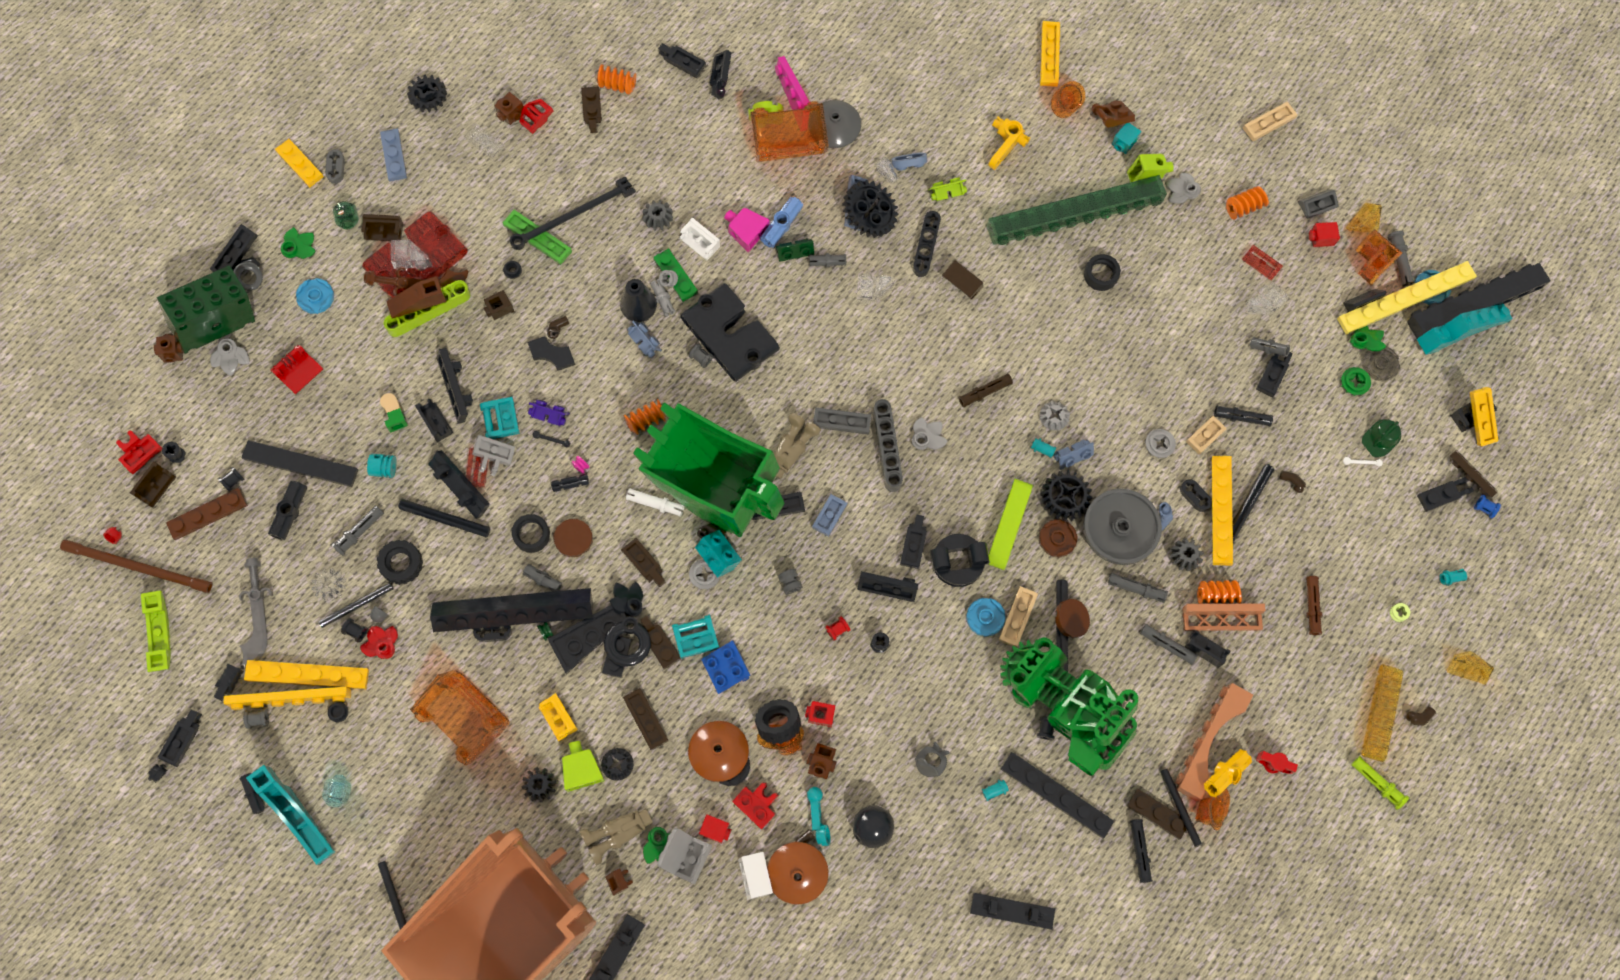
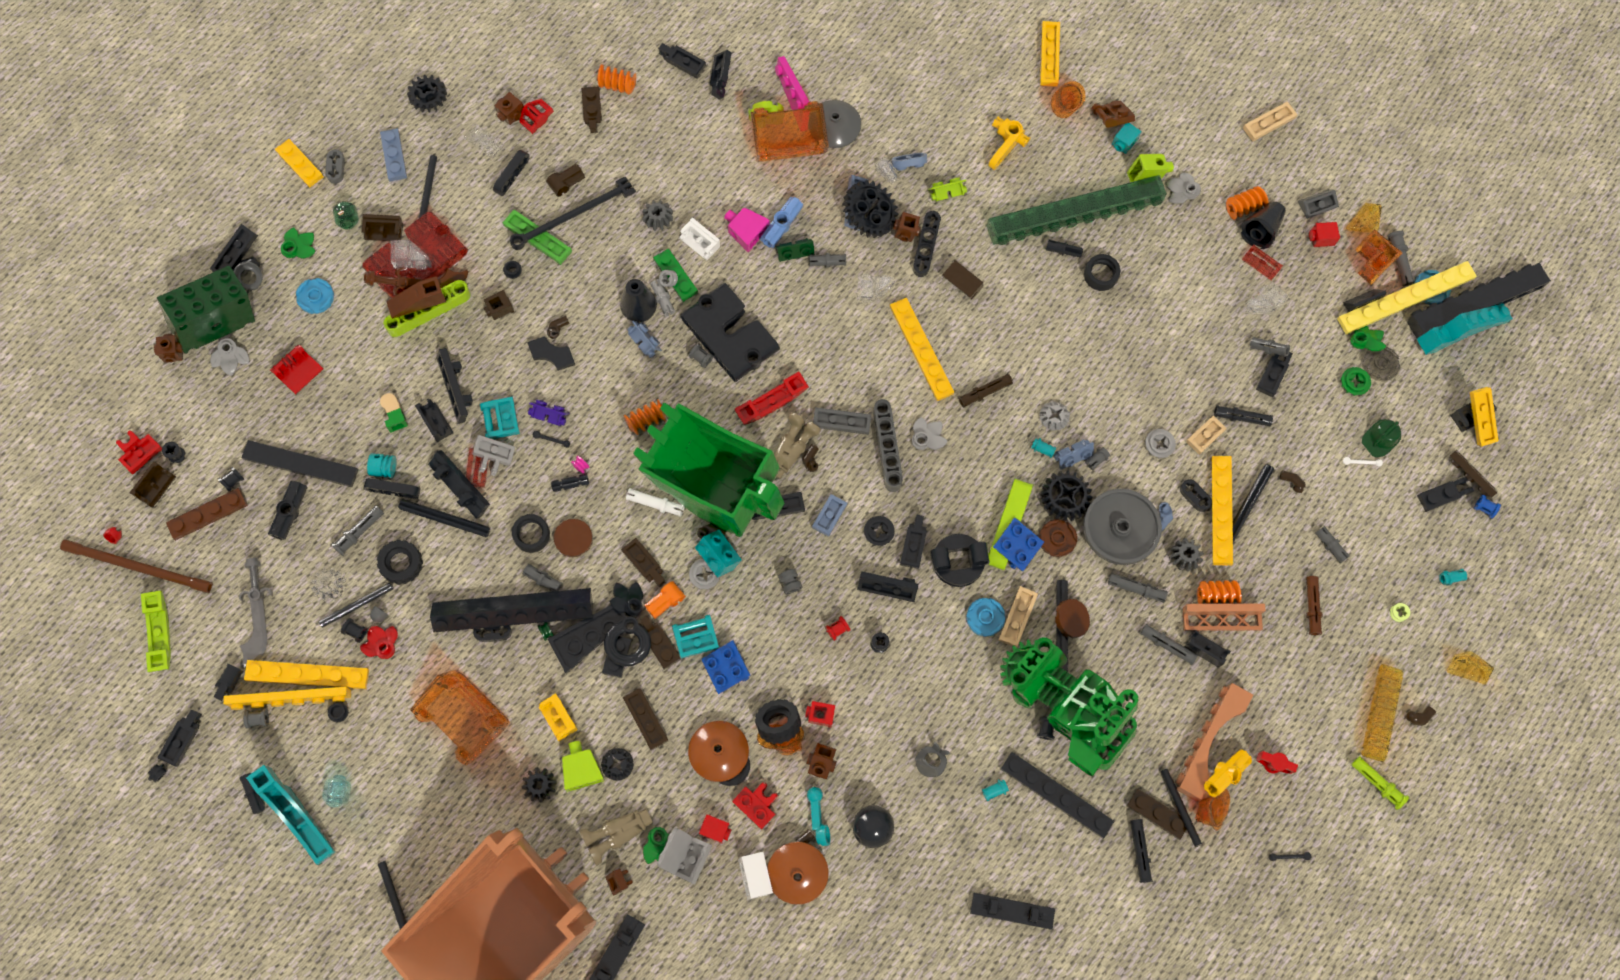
(389, 488): none -> black beam
(428, 185): none -> black bar
(512, 169): none -> black beam
(562, 182): none -> dark brown piece
(668, 597): none -> orange piece
(772, 400): none -> red slope
(809, 460): none -> dark brown arm
(887, 527): none -> black gear
(906, 227): none -> reddish brown brick
(921, 349): none -> yellow plate
(1018, 545): none -> blue hinge
(1064, 248): none -> black axle
(1101, 455): none -> dark grey pin
(1263, 225): none -> black cone
(1306, 856): none -> black hinge
(1332, 544): none -> dark grey pin

